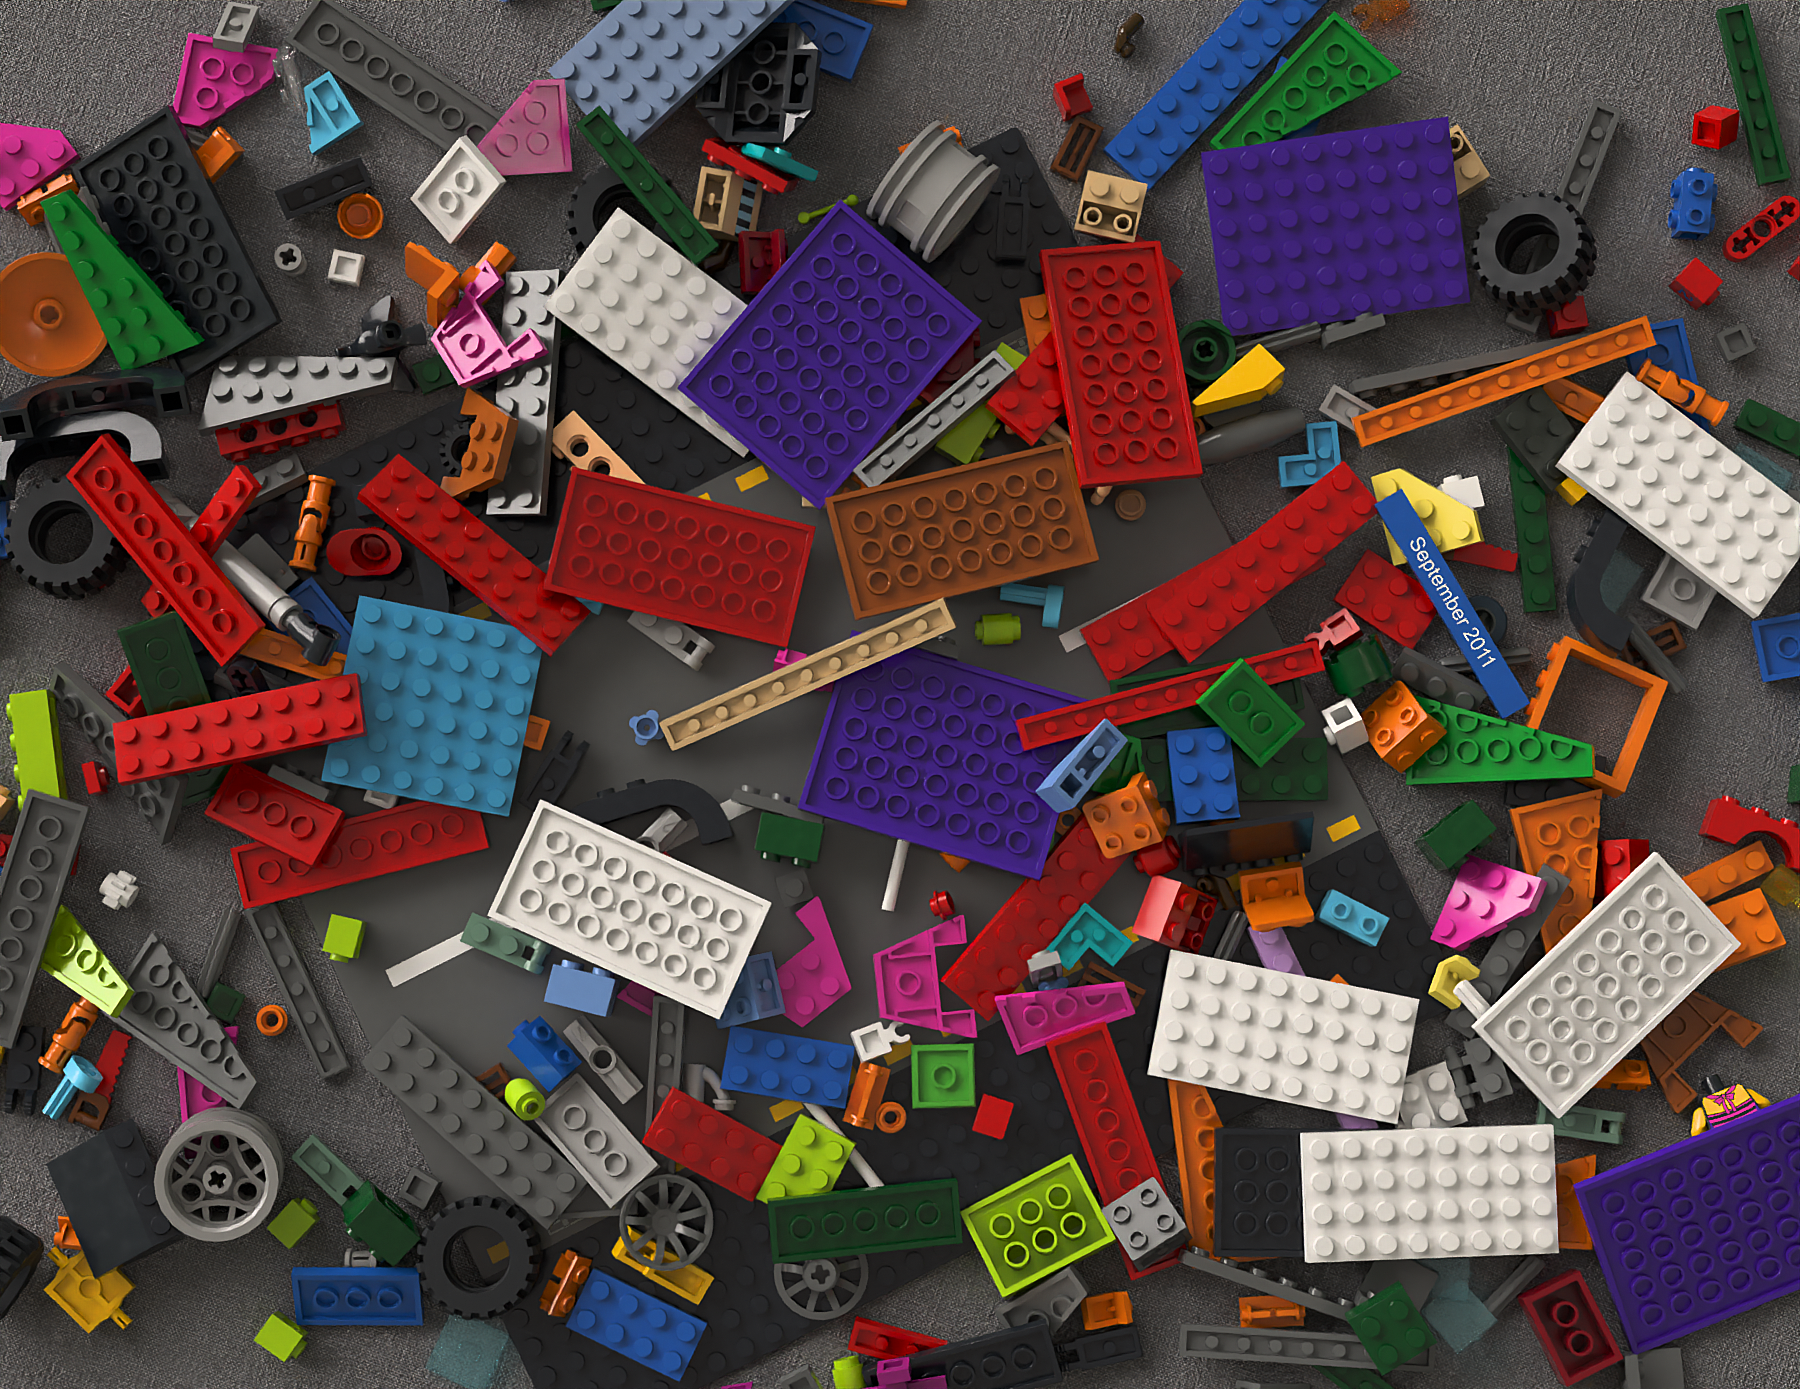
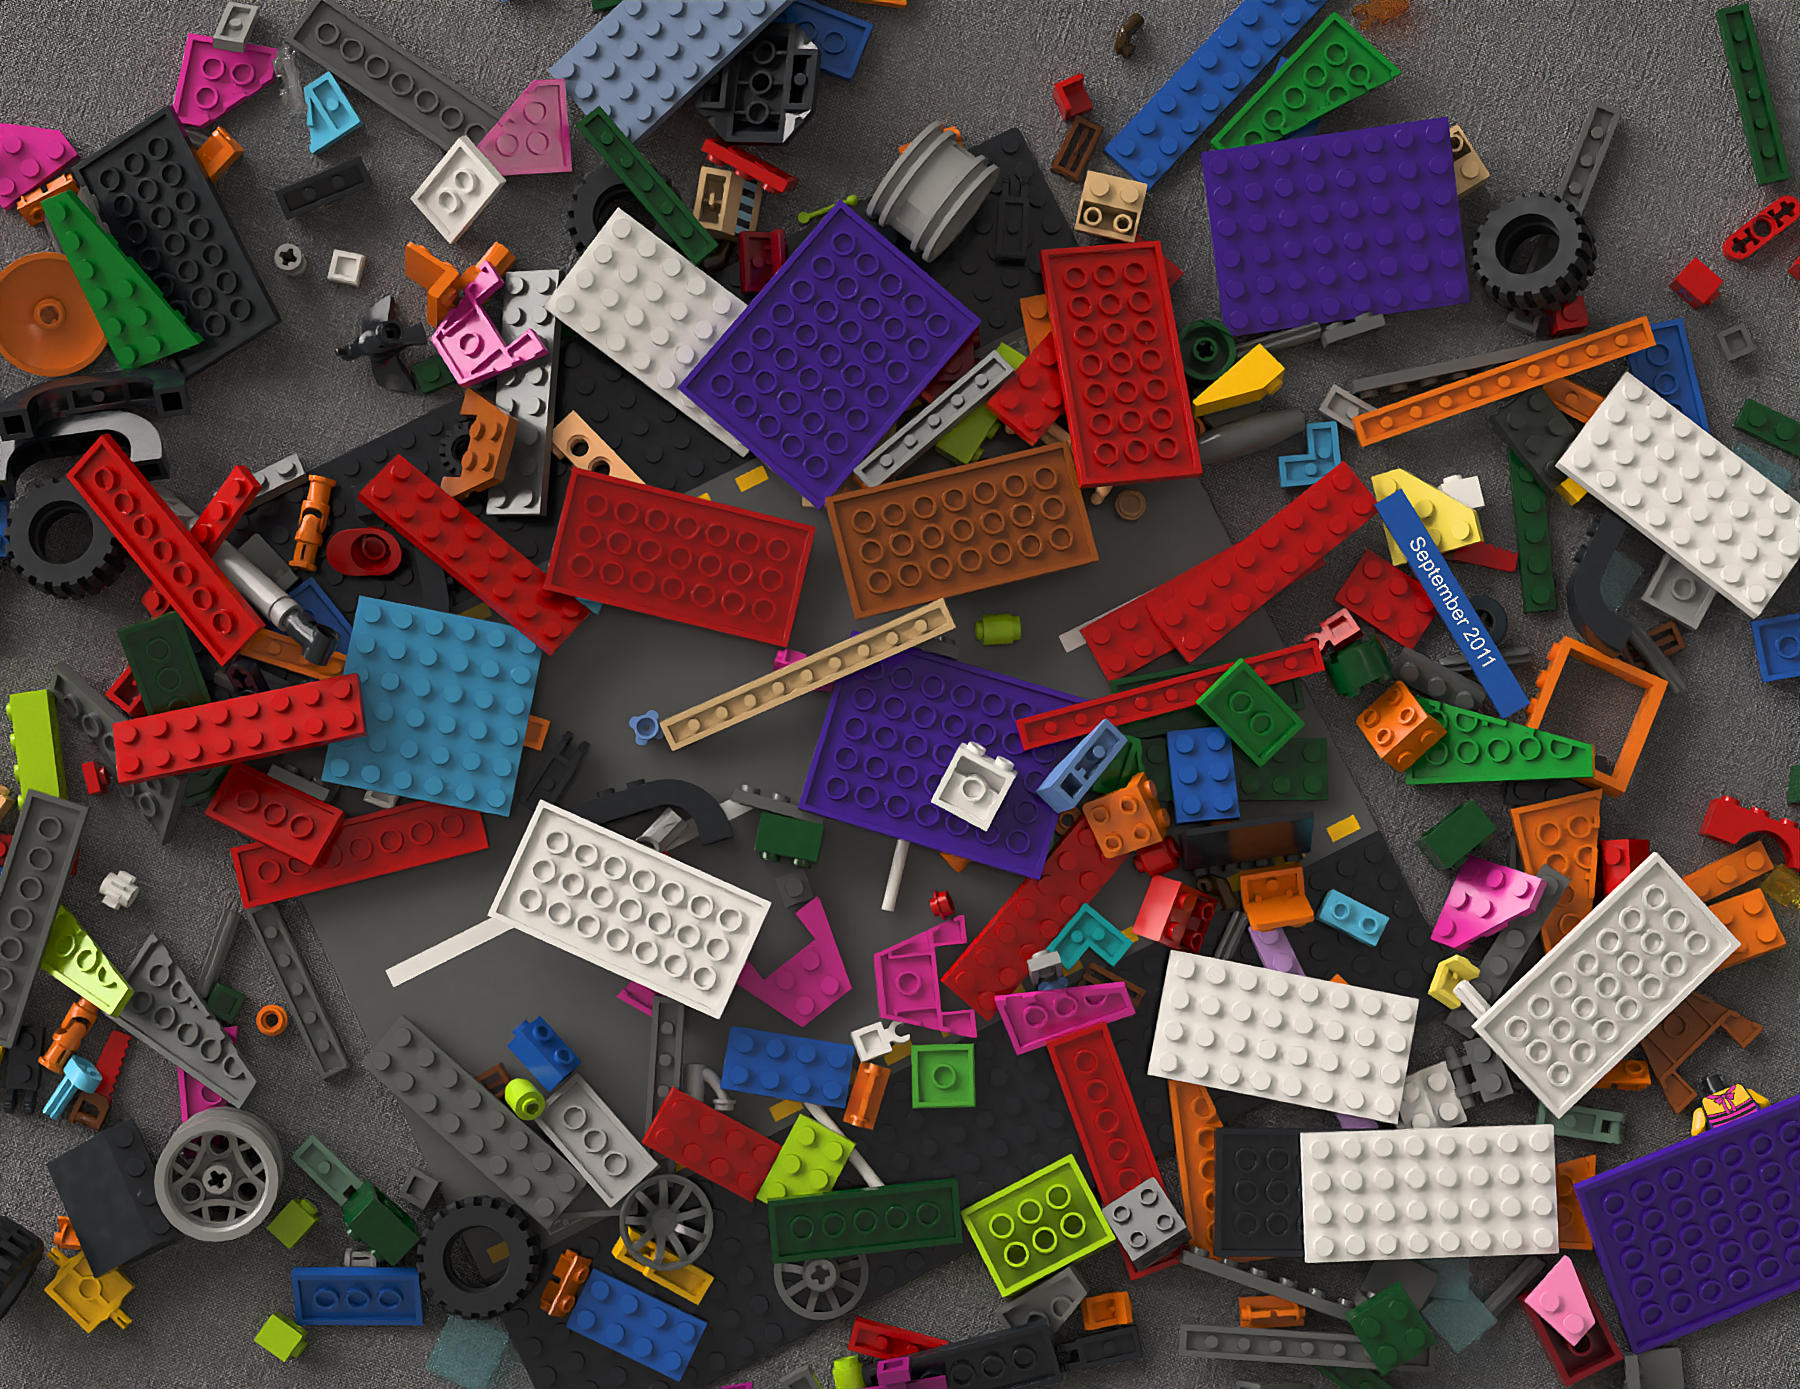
(287, 385): wing -> none
(328, 425): red brick -> none
(344, 938): lime brick -> none
(360, 215): orange hair -> none
(505, 943): sand green plate -> none
(581, 989): medium blue brick -> none
(589, 1043): light grey piece -> none
(673, 637): light grey plate -> none
(755, 993): medium blue bracket -> none
(779, 160): teal plate -> none
(899, 1121): orange plate -> none
(975, 785): none -> white plate
(992, 1116): red panel -> none
(1049, 598): medium azure piece -> none
(1344, 726): white brick -> none
(1562, 1302): none -> bright pink wing
(1677, 390): orange piece -> none
(1693, 200): blue brick -> none
(1715, 127): red panel -> none

